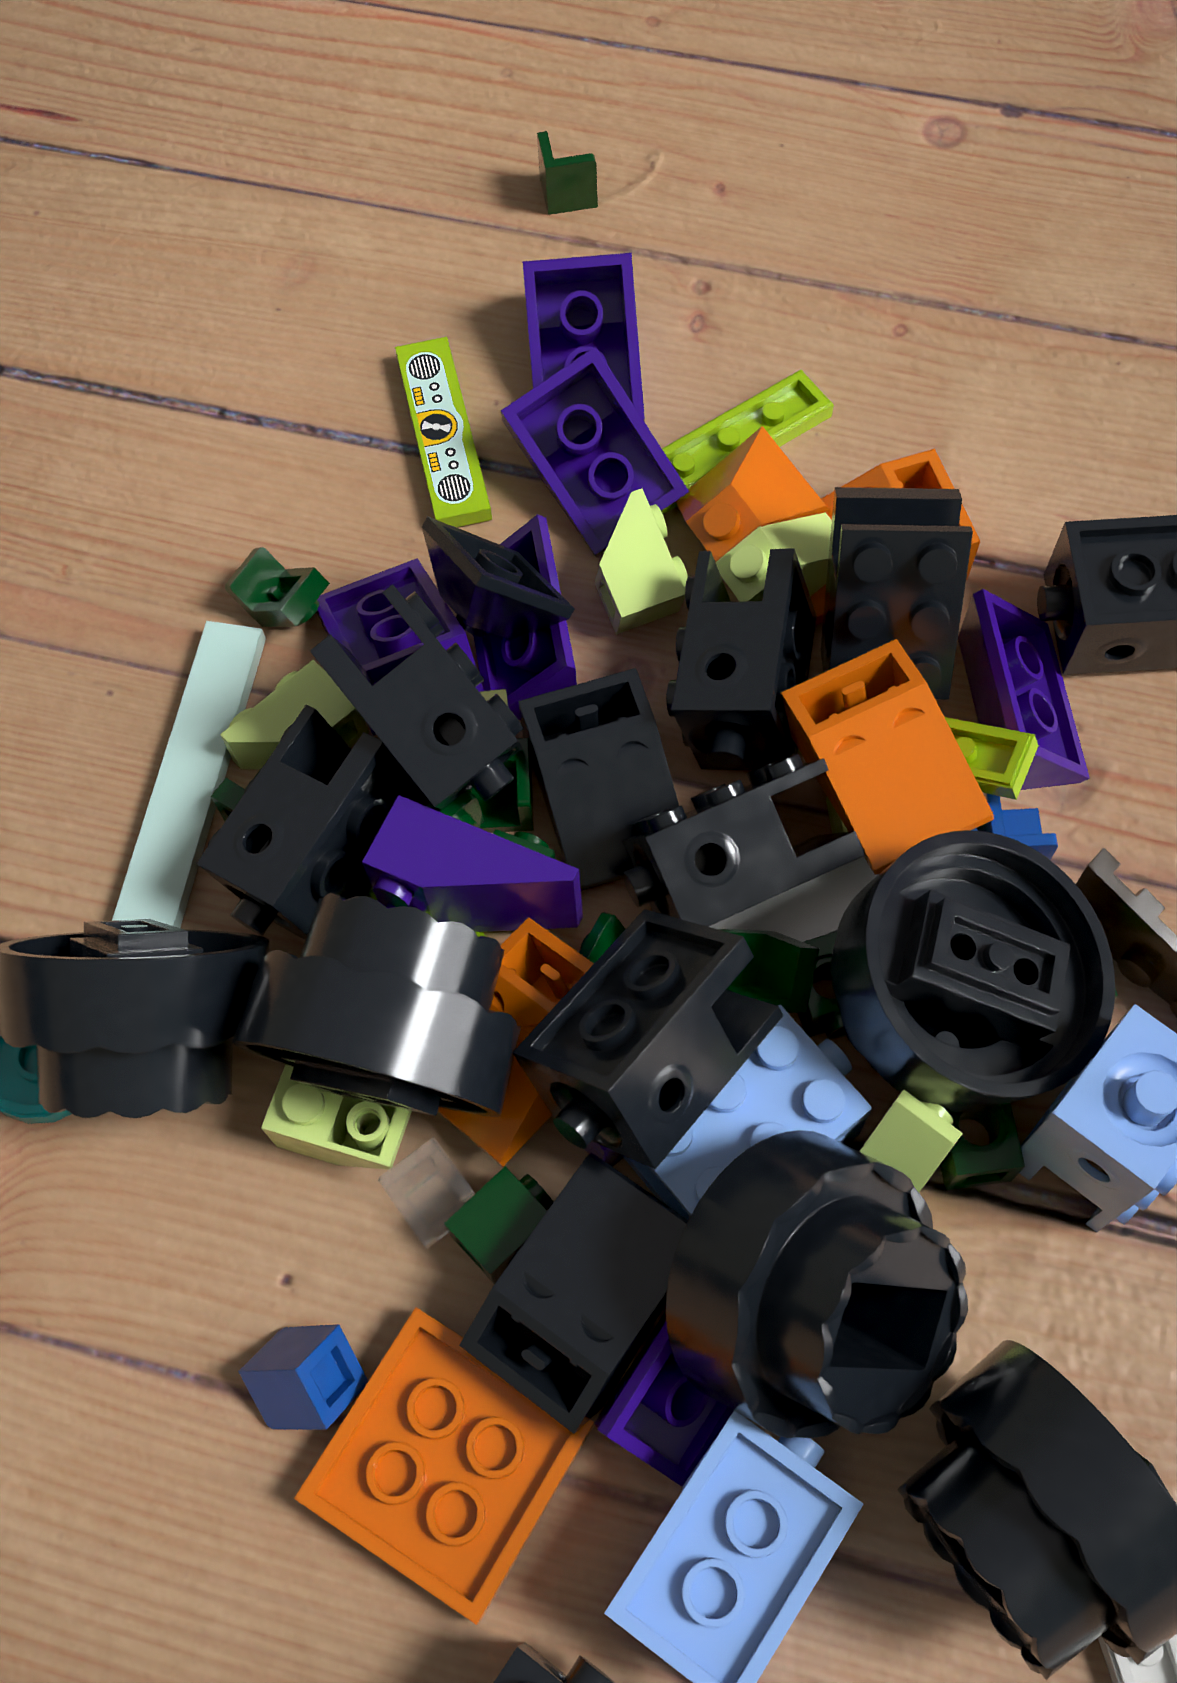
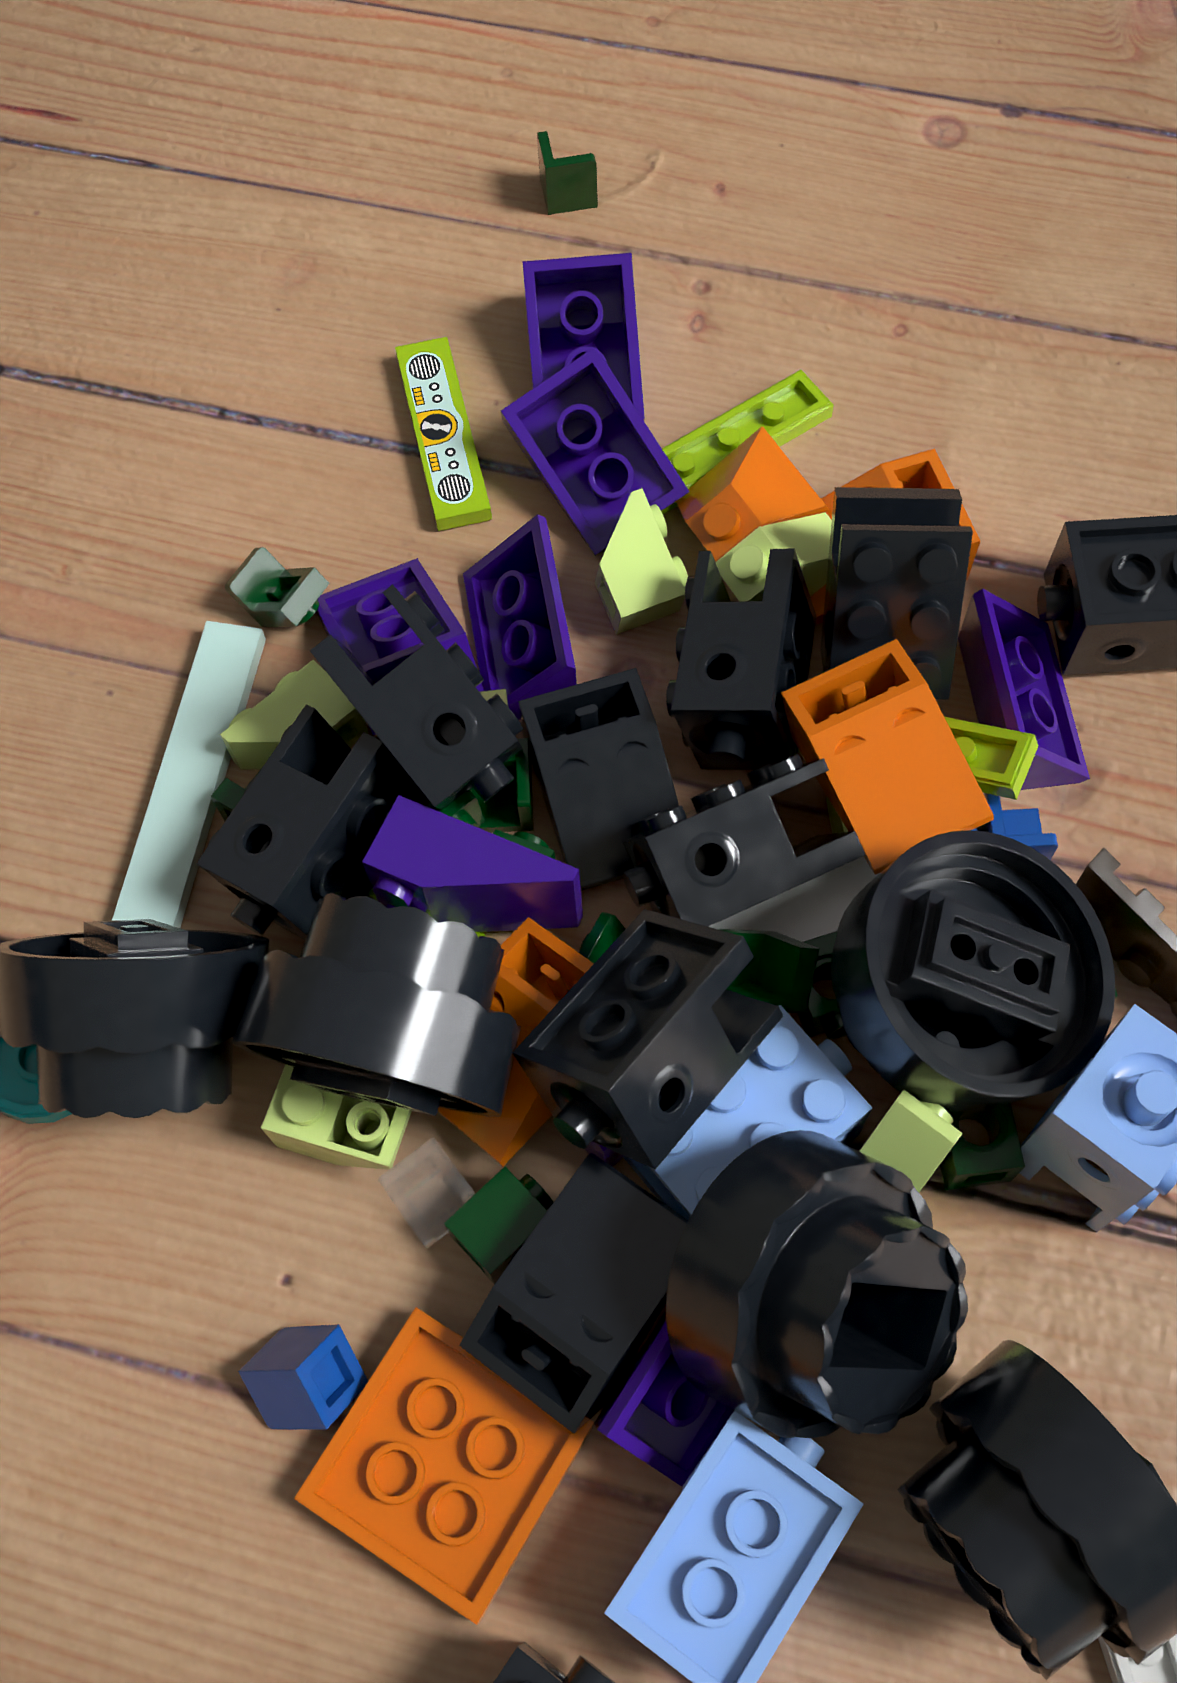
(490, 584): black slope -> none

